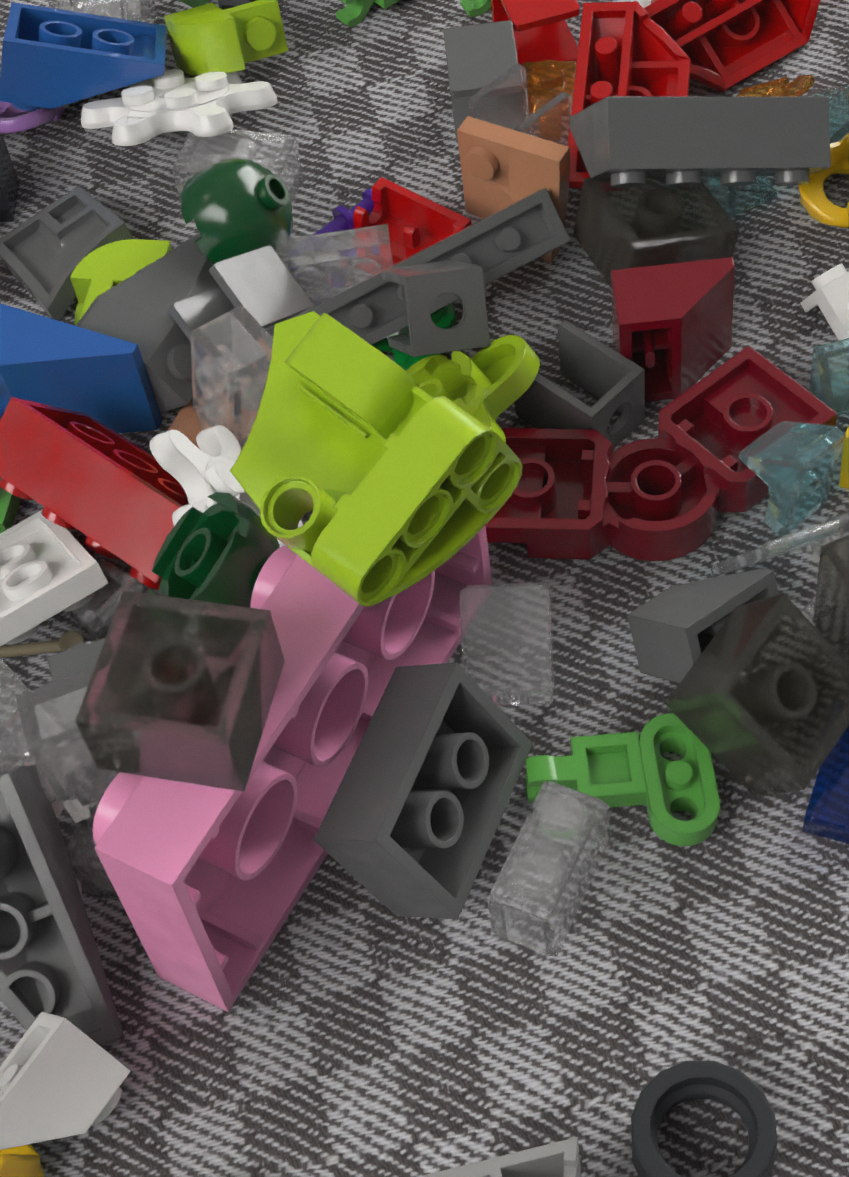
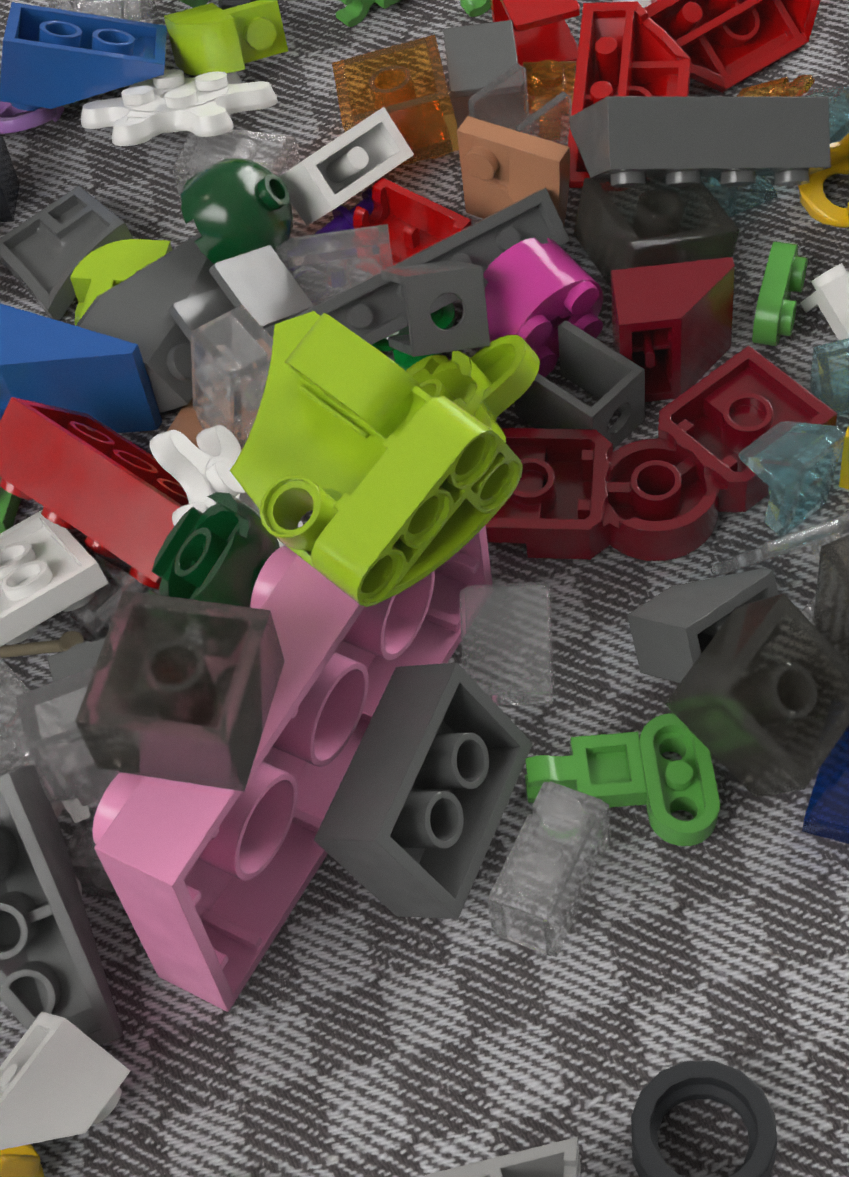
(346, 166): none -> white slope
(411, 88): none -> clear orange brick
(535, 291): none -> dark pink brick
(774, 309): none -> bright green plate

